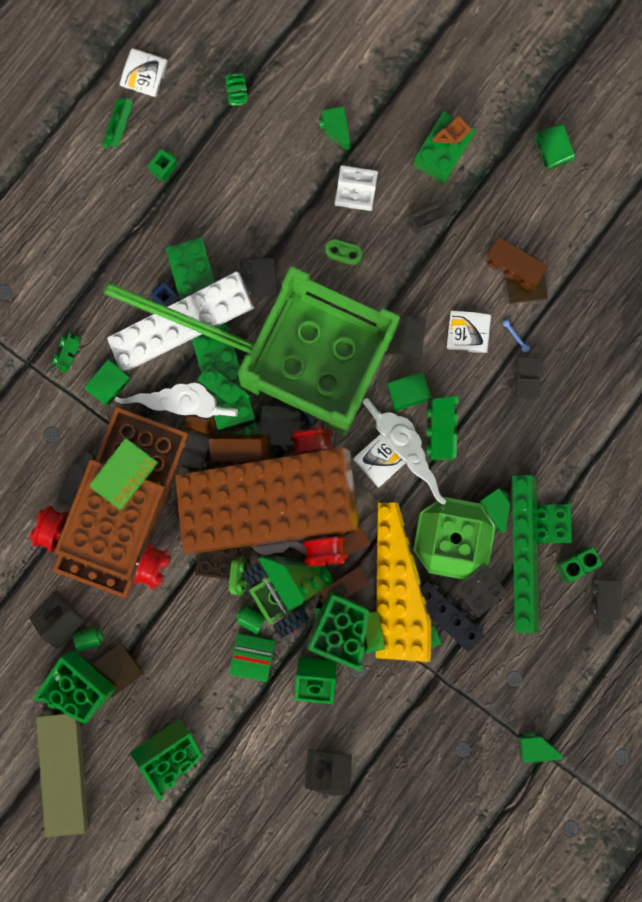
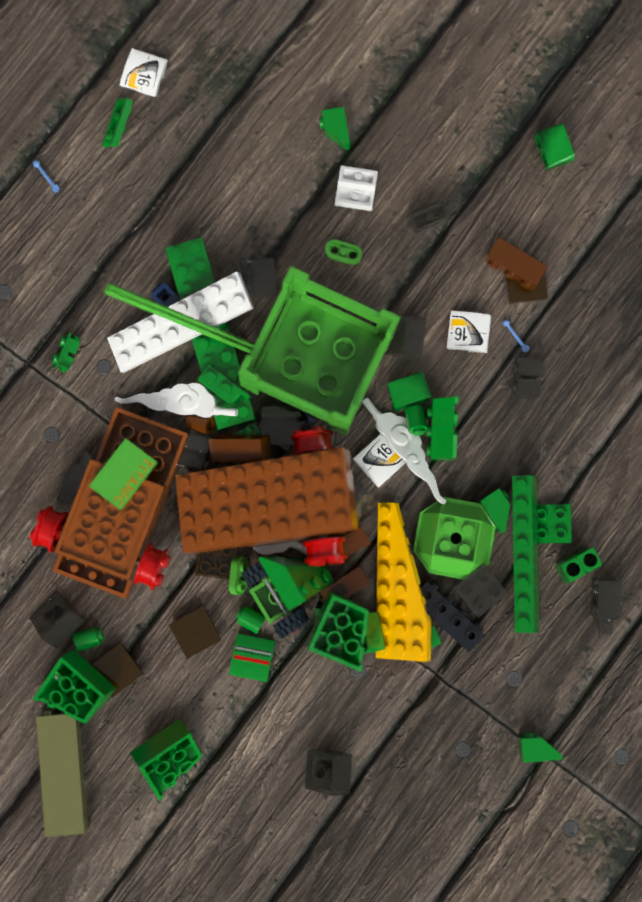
(36, 163): none -> medium blue hinge
(107, 383): green piece -> none
(160, 159): green brick -> none
(195, 632): none -> dark brown tile
(236, 89): green gear -> none
(315, 680): green slope -> none
(416, 420): none -> green brick
(441, 158): green brick -> none
(453, 133): dark orange slope -> none

